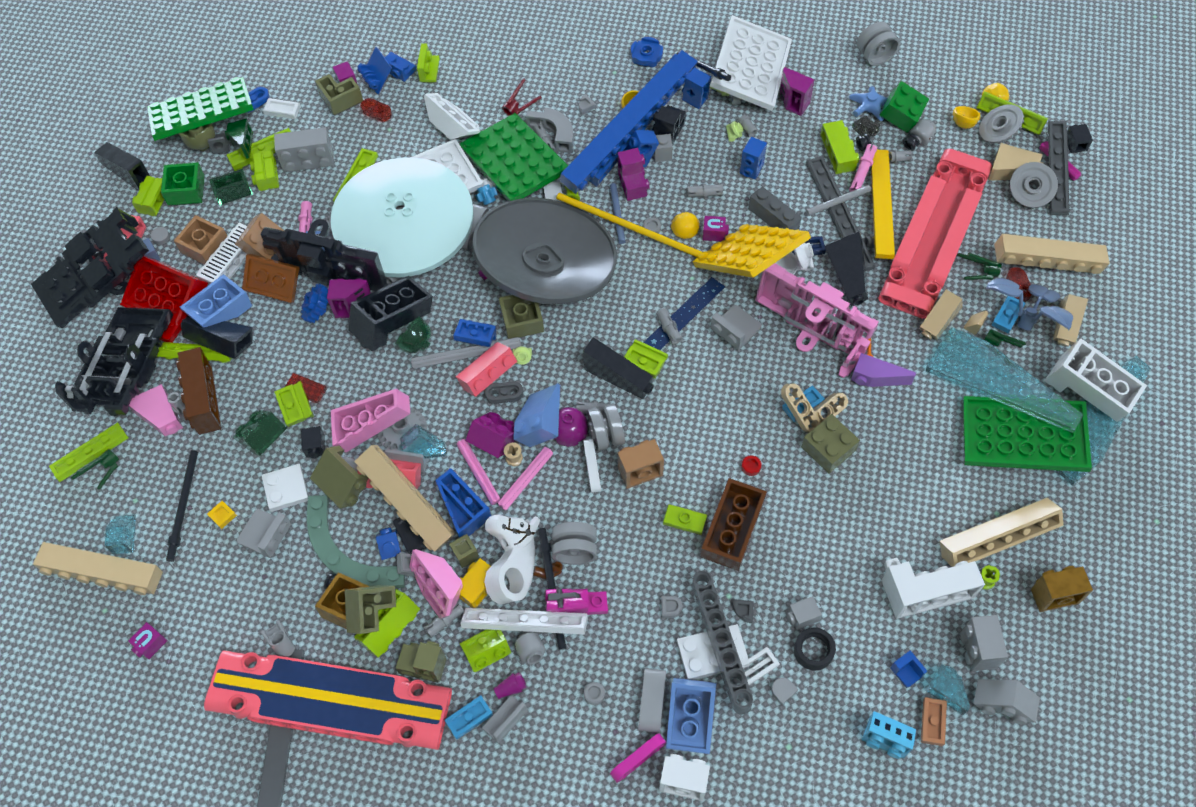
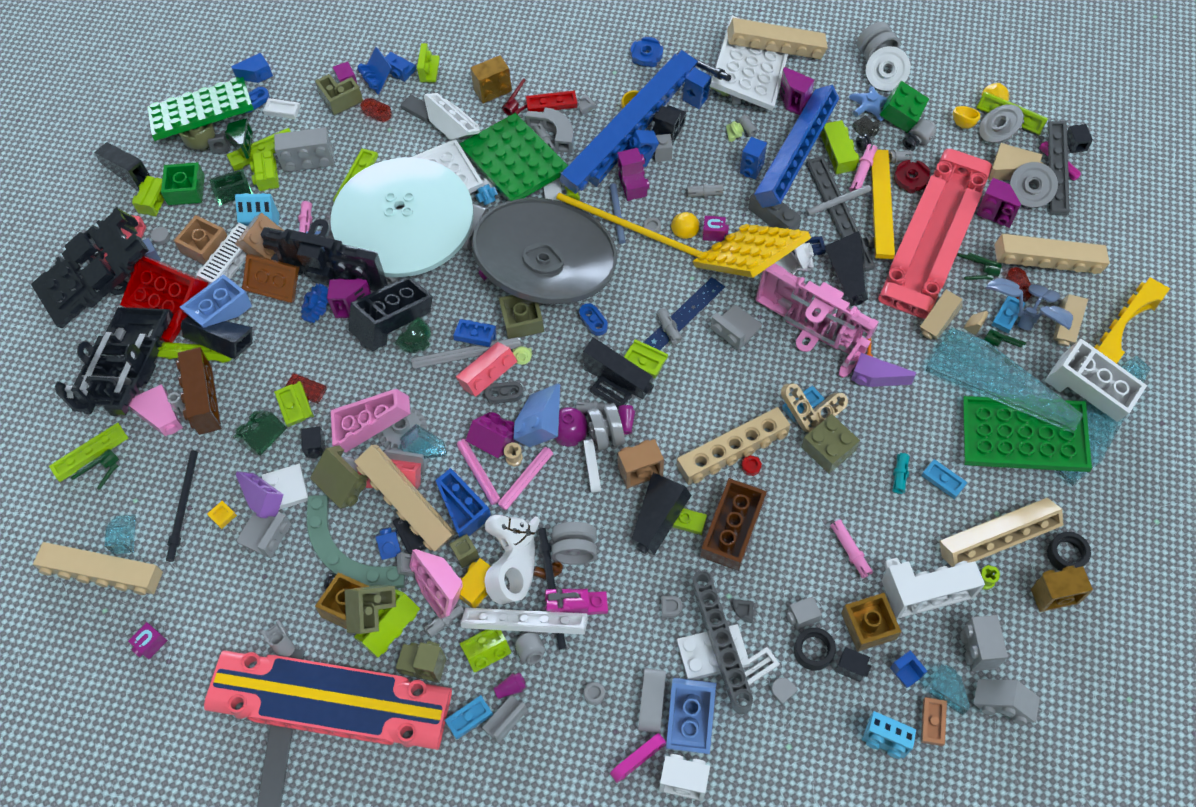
(253, 69): none -> blue slope
(253, 204): none -> medium azure slope
(259, 494): none -> medium lavender slope
(415, 107): none -> dark grey tile
(491, 79): none -> pearl gold brick
(555, 101): none -> red plate
(593, 321): none -> blue plate
(627, 396): none -> black tile
(627, 418): none -> magenta cone
(658, 513): none -> black slope
(721, 445): none -> tan brick
(777, 38): none -> tan brick
(796, 147): none -> blue brick
(853, 664): none -> black brick
(855, 555): none -> bright pink pin
(871, 622): none -> pearl gold brick
(887, 57): none -> white gear
(901, 473): none -> teal pin
(908, 183): none -> dark red plate
(944, 479): none -> dark azure plate
(999, 203): none -> magenta slope
(1075, 539): none -> black tyre
(1148, 297): none -> yellow arch

